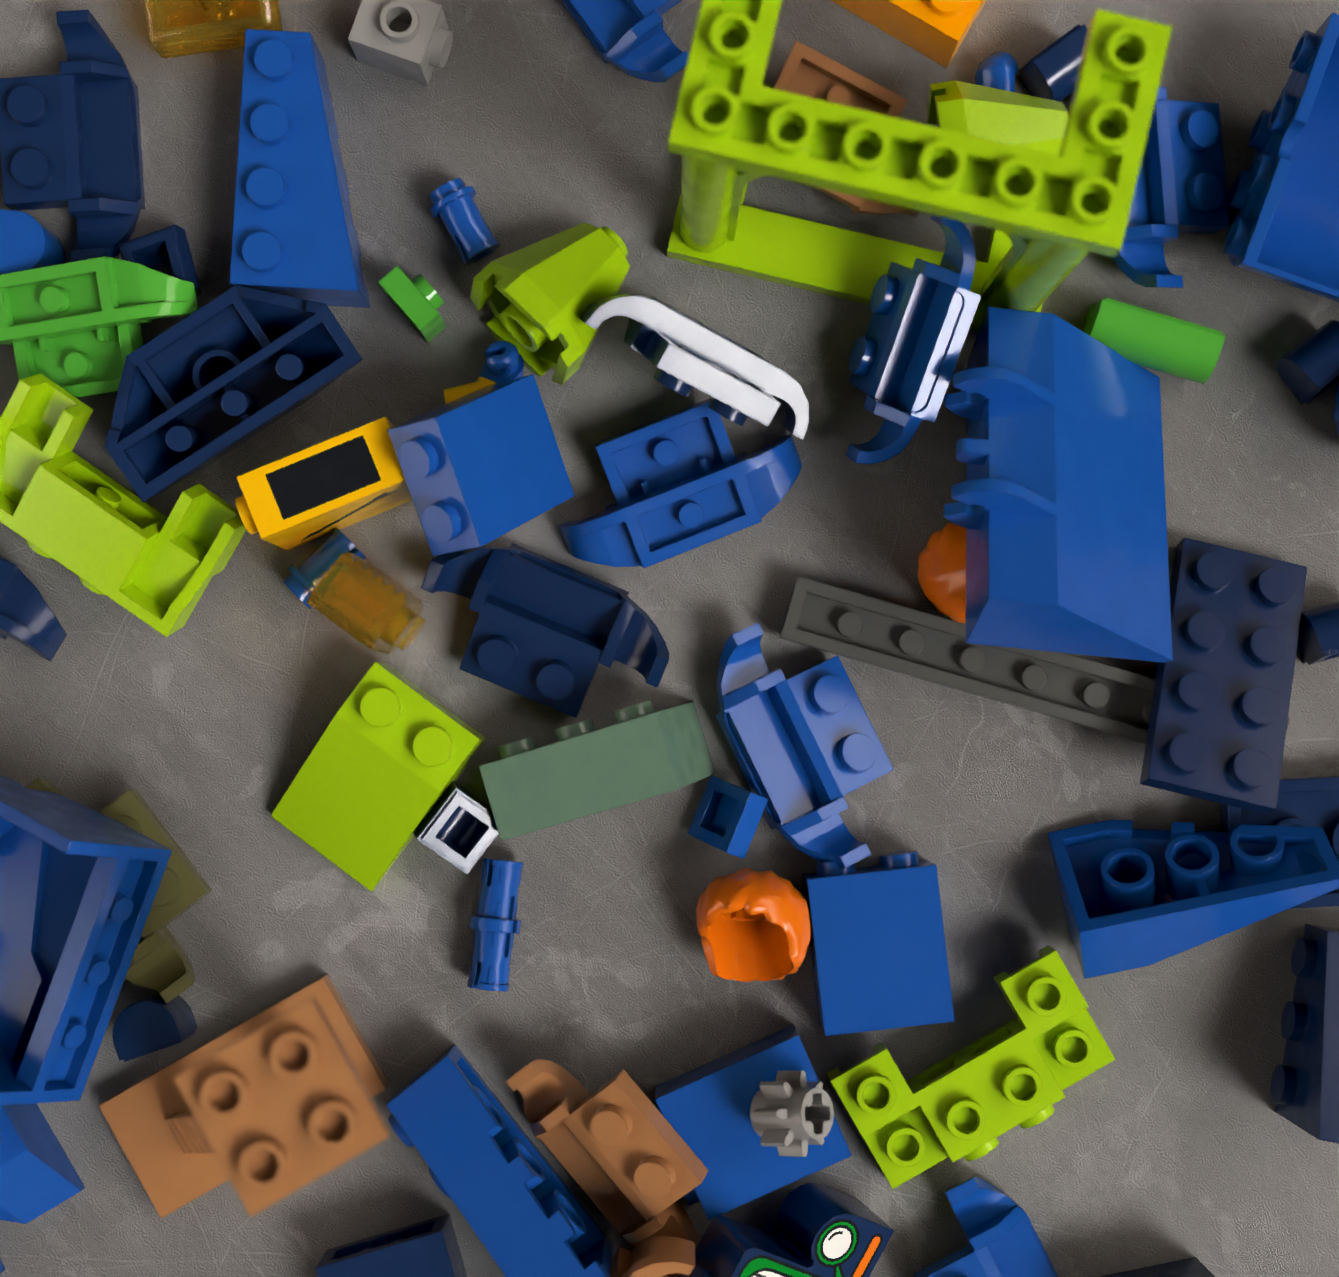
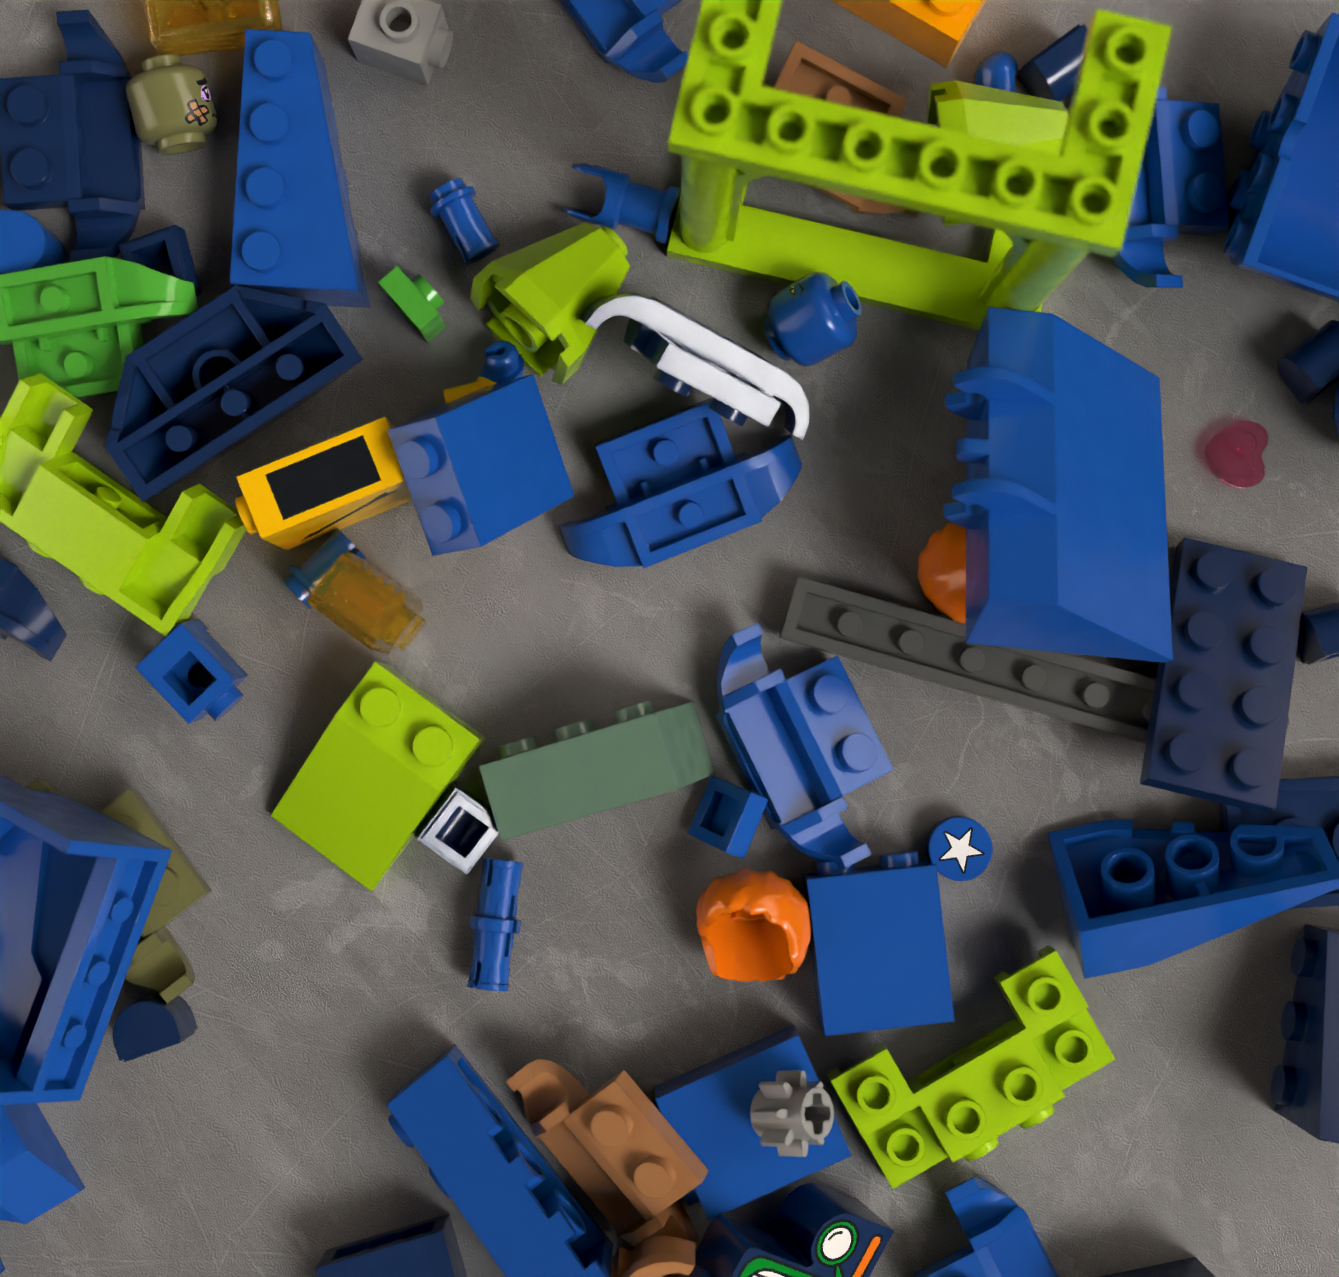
(171, 105): none -> olive head
(172, 673): none -> blue brick
(255, 1106): medium nougat piece -> none
(545, 624): dark blue plate -> none
(630, 204): none -> blue piece
(812, 319): none -> blue head
(913, 342): blue plate -> none
(959, 848): none -> blue tile
(1155, 339): bright green brick -> none
(1236, 454): none -> clear pink piece

